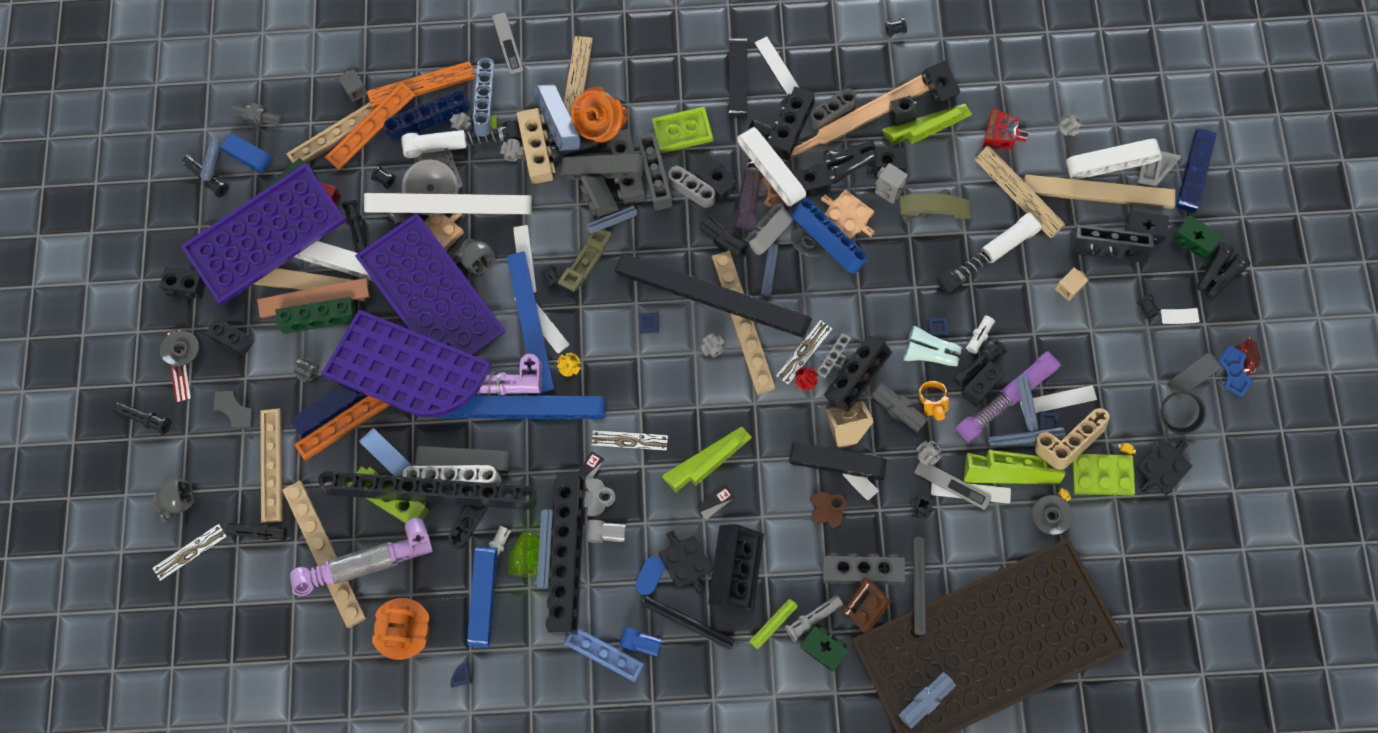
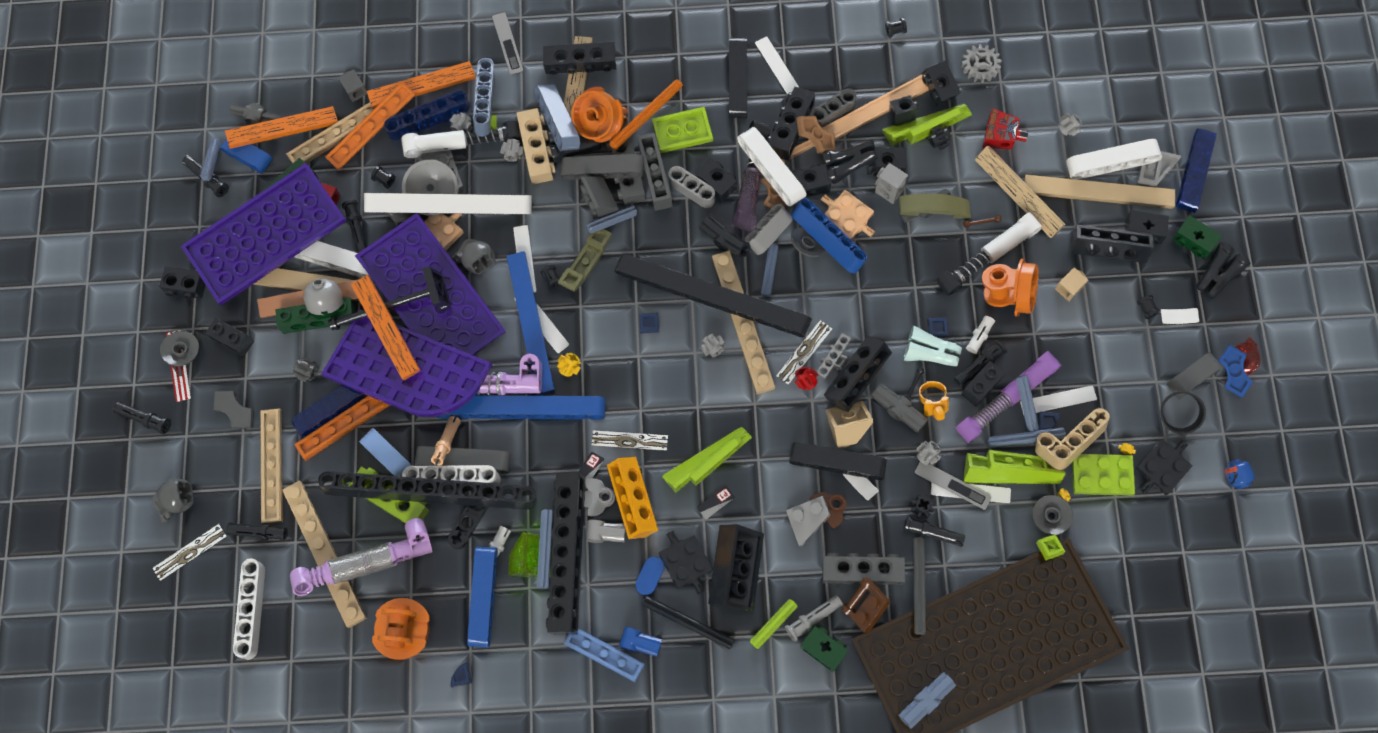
(254, 617): none -> white beam
(281, 127): none -> orange tile
(322, 296): none -> light grey cylinder
(385, 327): none -> orange tile
(435, 289): none -> black tile
(443, 446): none -> light nougat pin
(572, 52): none -> black brick
(632, 497): none -> light orange brick
(646, 114): none -> orange axle
(807, 518): none -> light grey wing
(810, 128): none -> medium nougat tile
(920, 371): none -> black hinge
(924, 529): none -> black pin
(939, 138): none -> black gear
(981, 63): none -> light grey gear
(997, 218): none -> reddish brown hinge
(1012, 286): none -> orange piece
(1050, 547): none -> lime tile
(1239, 474): none -> blue head

